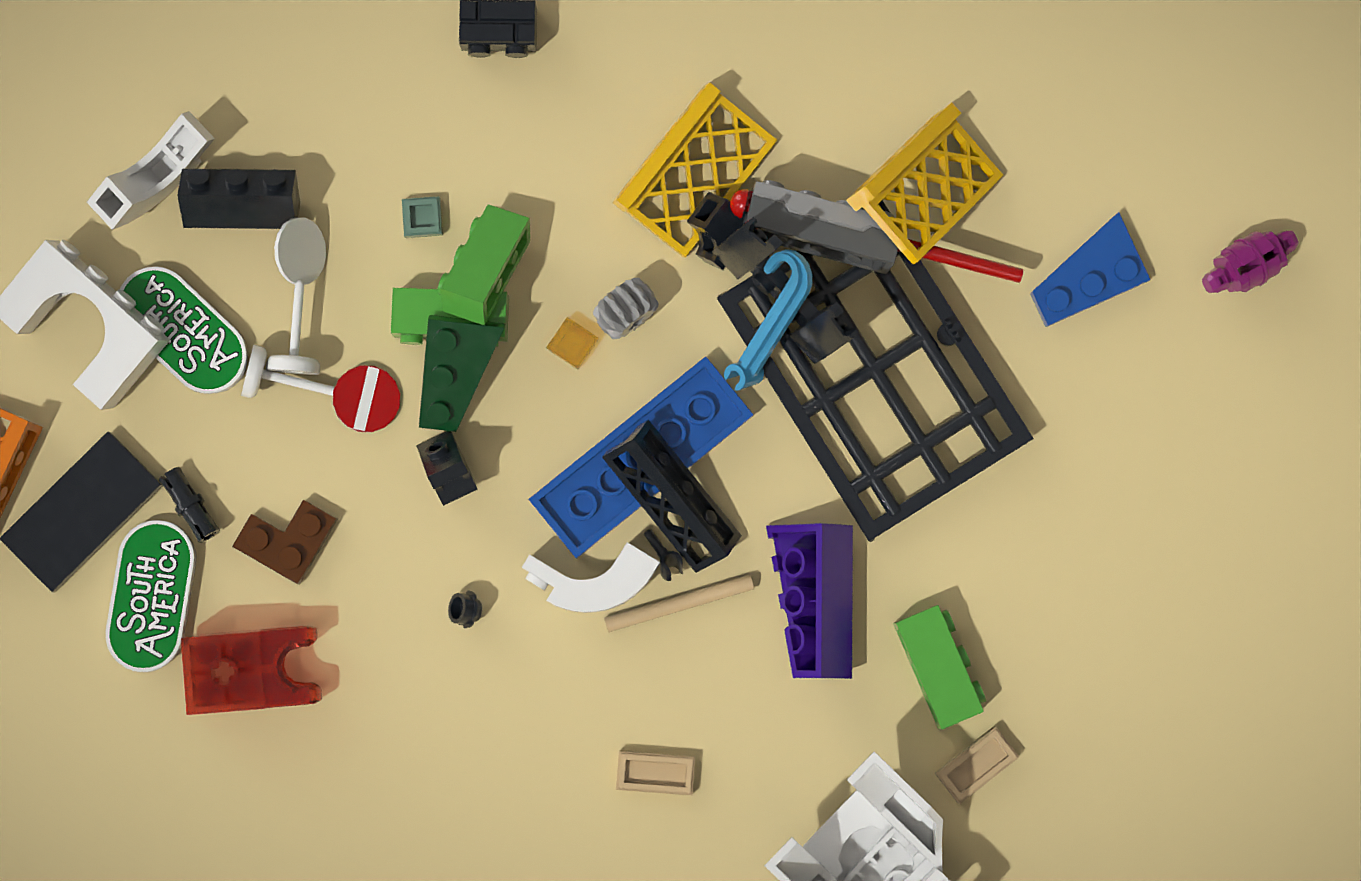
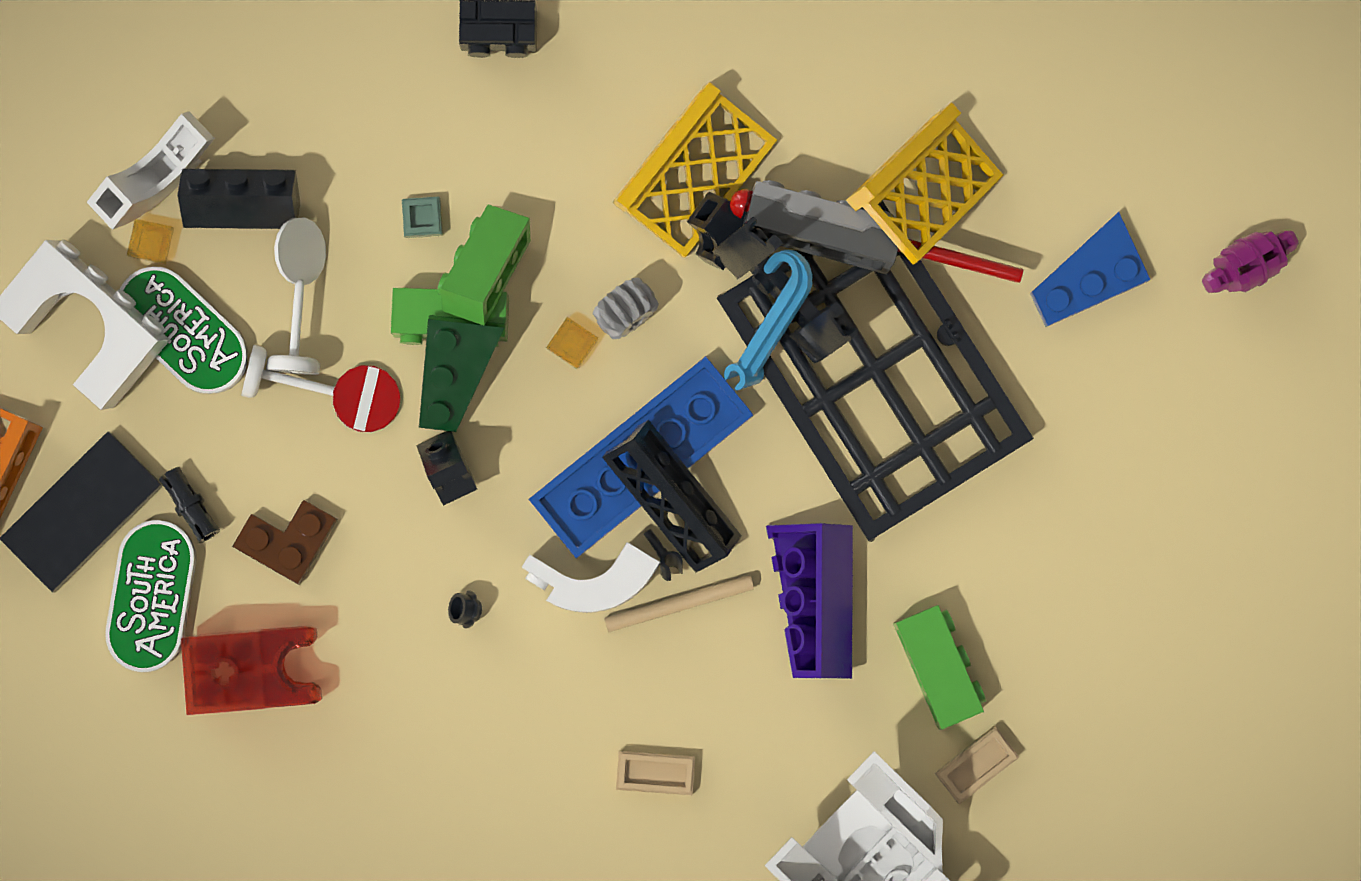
(150, 241): none -> clear yellow tile

